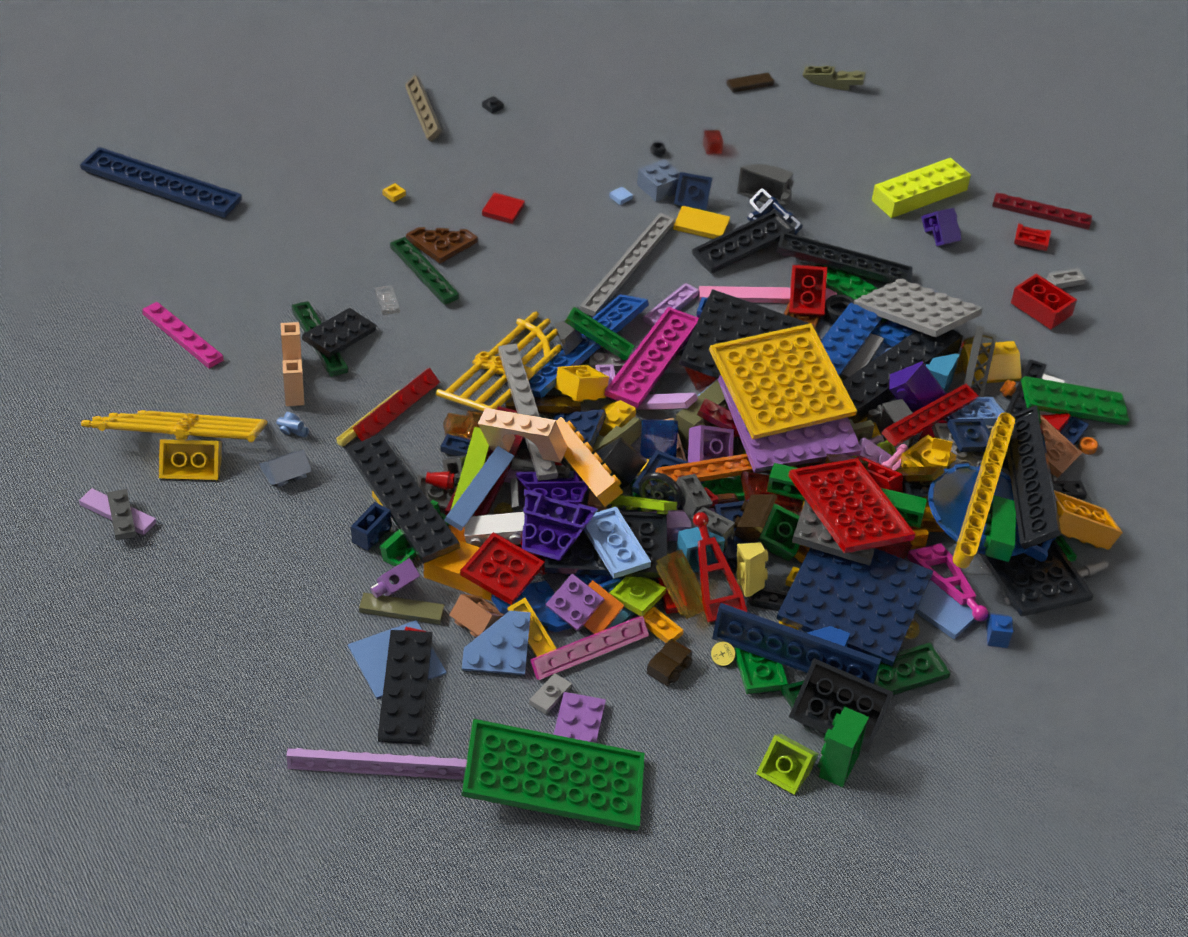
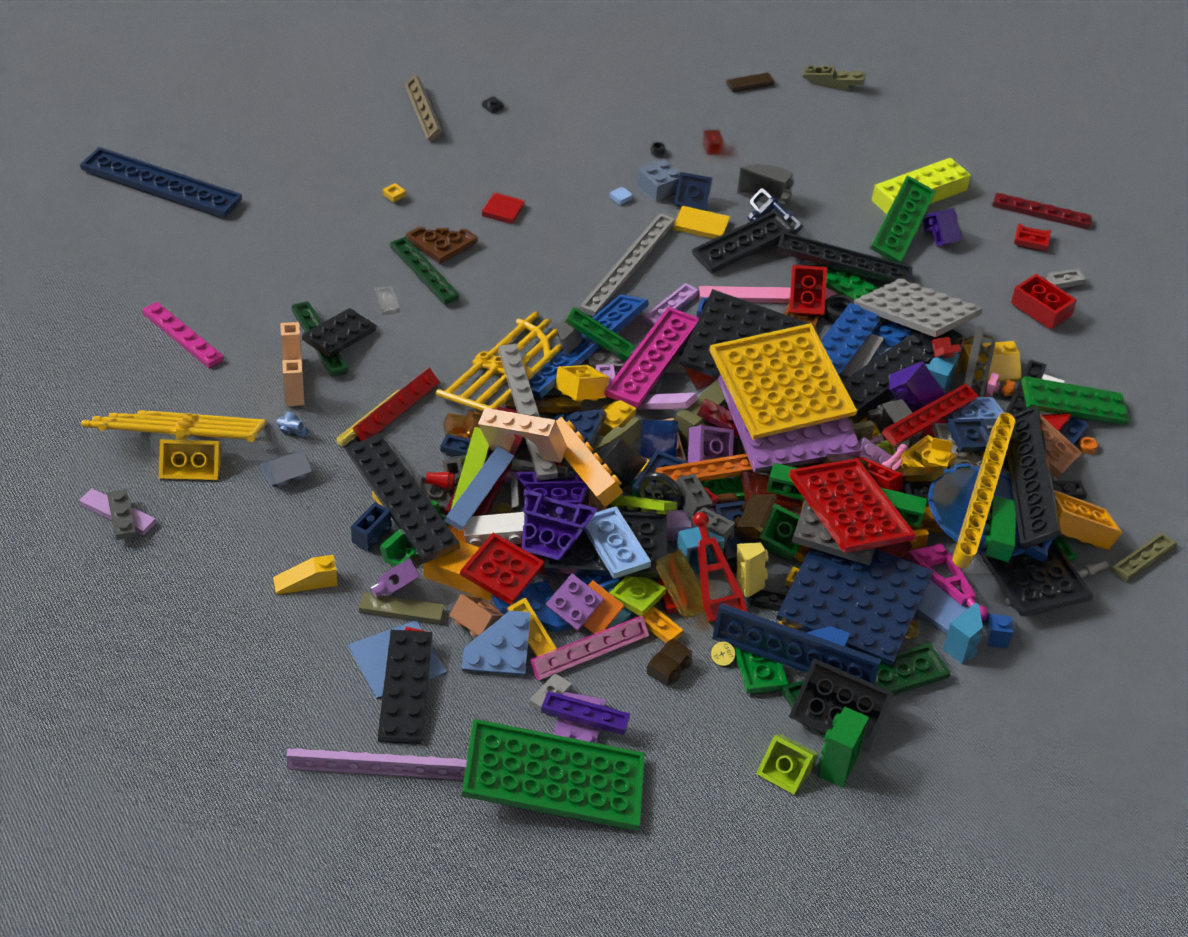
(309, 575): none -> yellow slope
(585, 713): none -> dark purple plate
(902, 219): none -> green plate
(943, 347): none -> red bracket
(964, 635): none -> dark azure slope
(993, 385): none -> bright pink plate
(1143, 557): none -> olive tile

